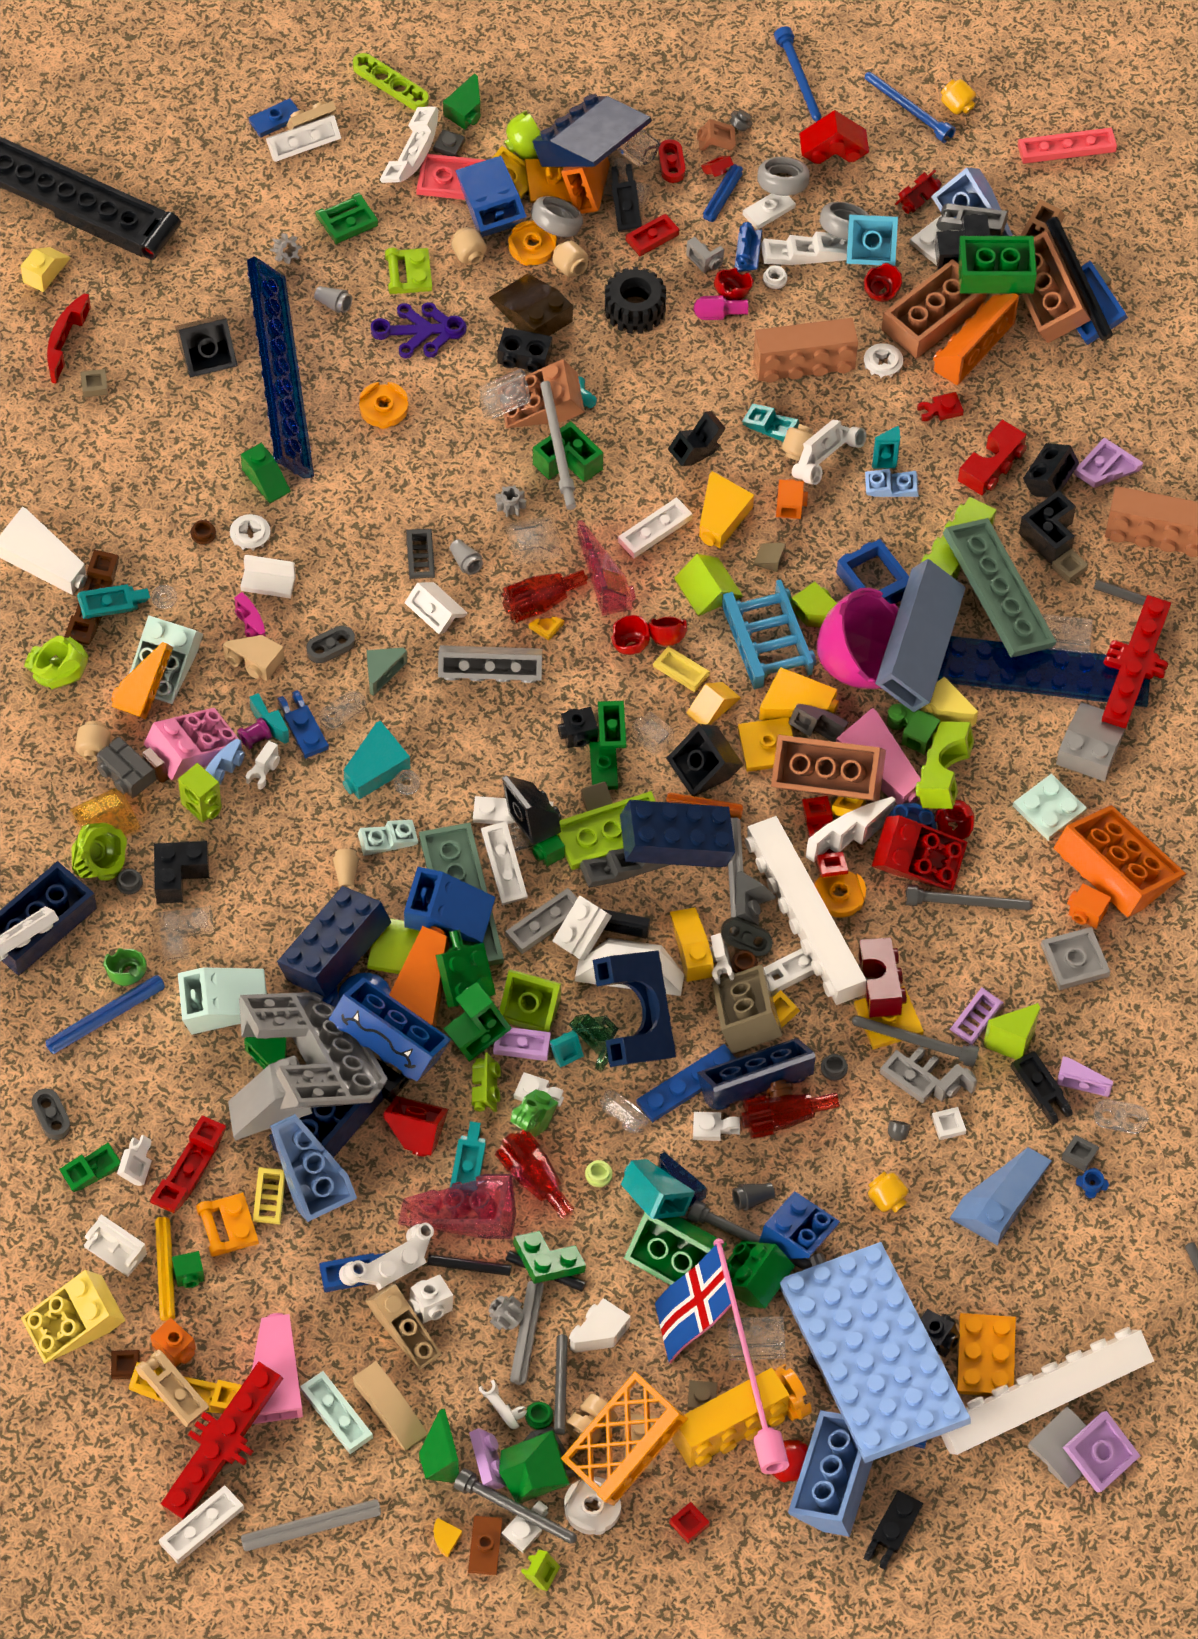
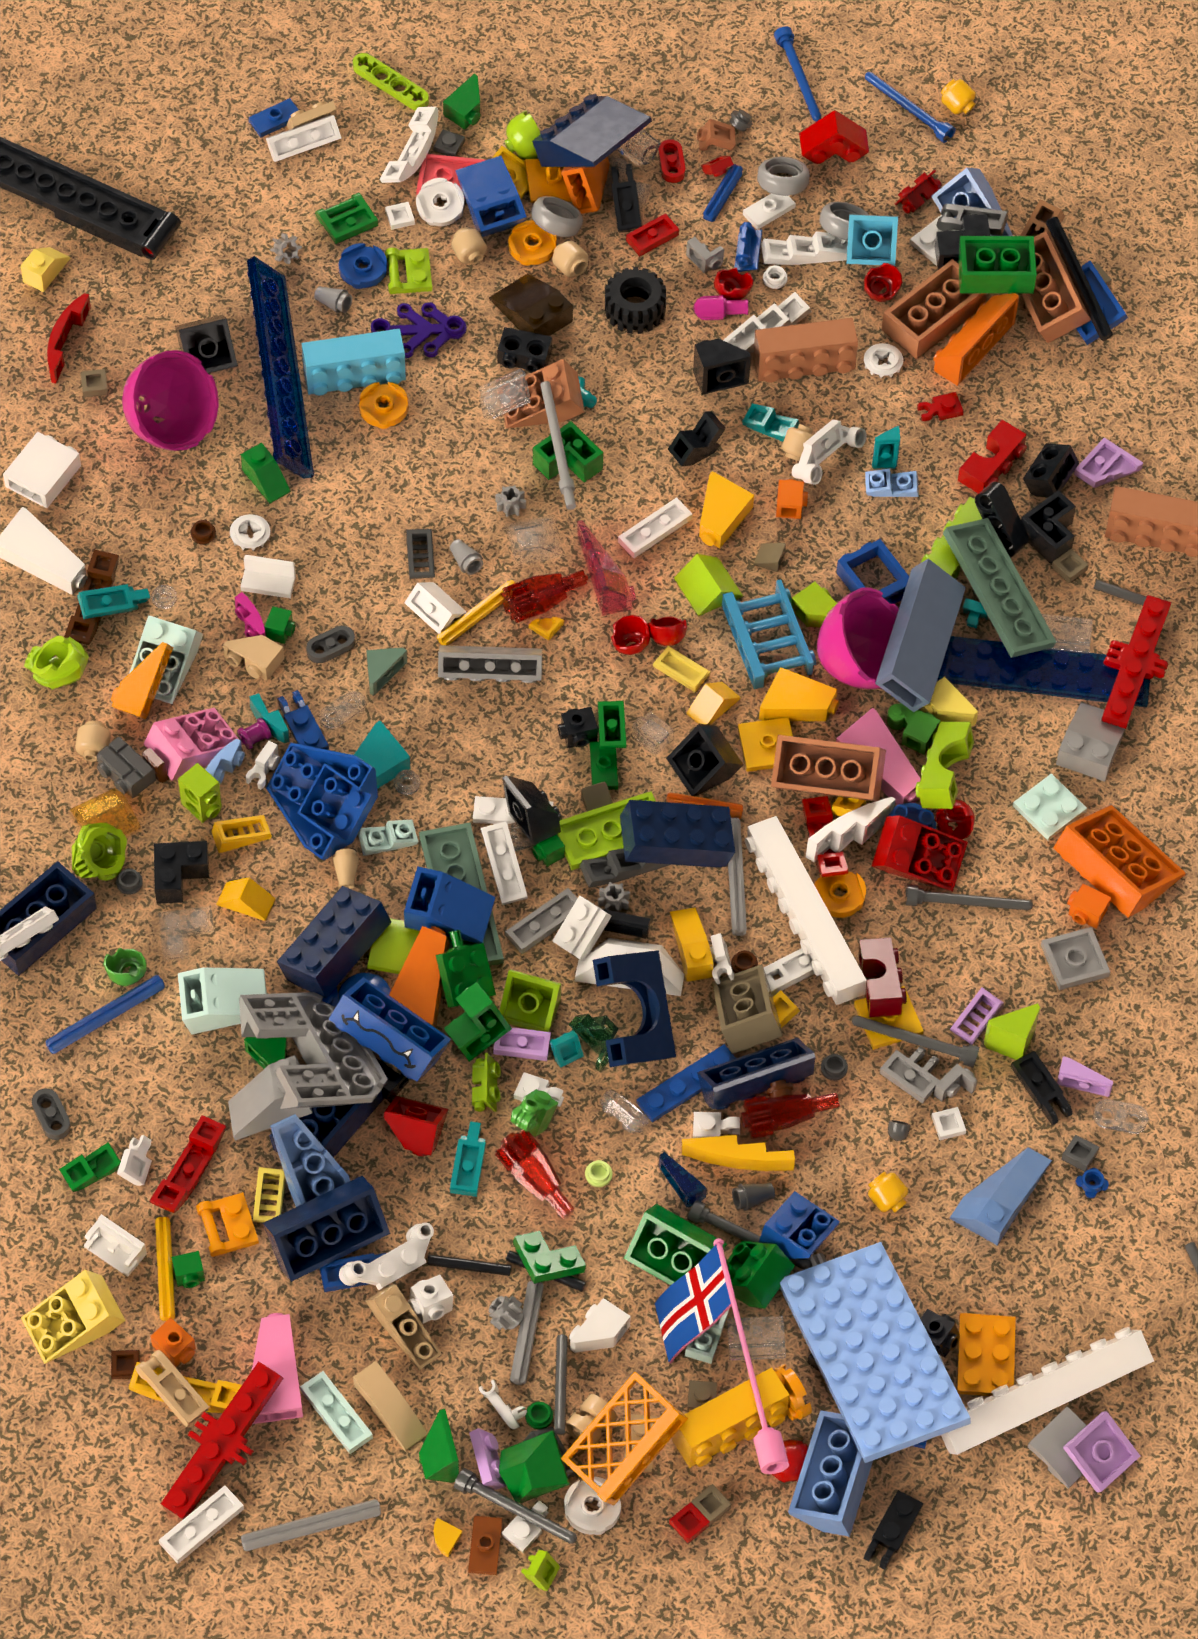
(42, 469): none -> white brick
(173, 389): none -> dark pink piece
(233, 842): none -> yellow slope
(246, 898): none -> yellow slope
(279, 625): none -> green plate
(323, 796): none -> blue wedge
(326, 1228): none -> dark blue brick
(353, 361): none -> medium azure brick
(362, 277): none -> blue plate
(399, 215): none -> white tile
(428, 197): none -> white plate
(472, 616): none -> yellow axle
(472, 1209): clear pink wedge -> none
(617, 891): none -> light grey gear
(656, 1190): teal slope -> none
(705, 1345): none -> light aqua slope
(712, 1504): none -> dark tan plate
(720, 366): none -> black slope
(727, 1153): none -> yellow slope
(745, 936): pearl dark grey plate -> none
(749, 896): dark grey slope -> none
(786, 314): none -> white slope
(812, 719): dark grey slope -> none
(975, 612): none -> teal tile
(998, 507): none -> black beam
(1067, 145): coral plate -> none

